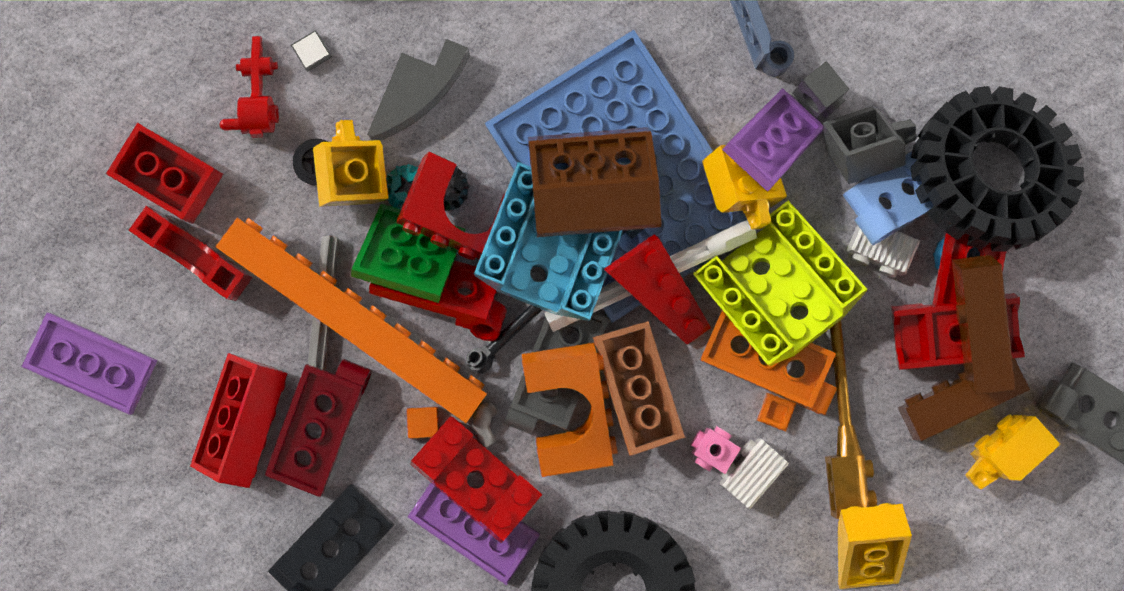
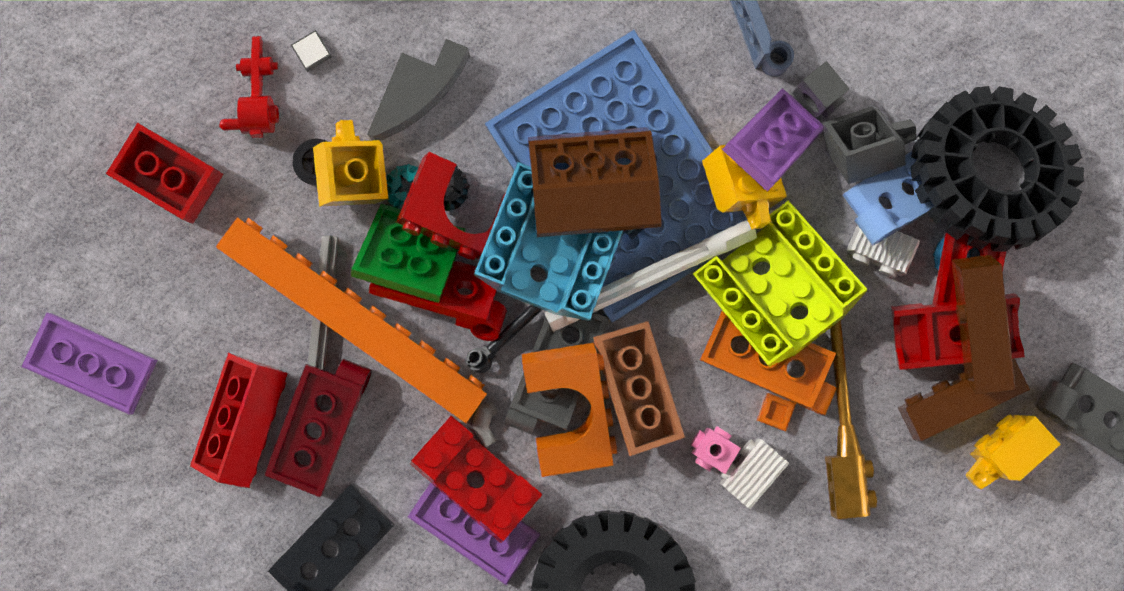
(191, 253): red arch -> none
(422, 422): orange tile -> none
(657, 285): red wing -> none
(872, 545): yellow slope -> none

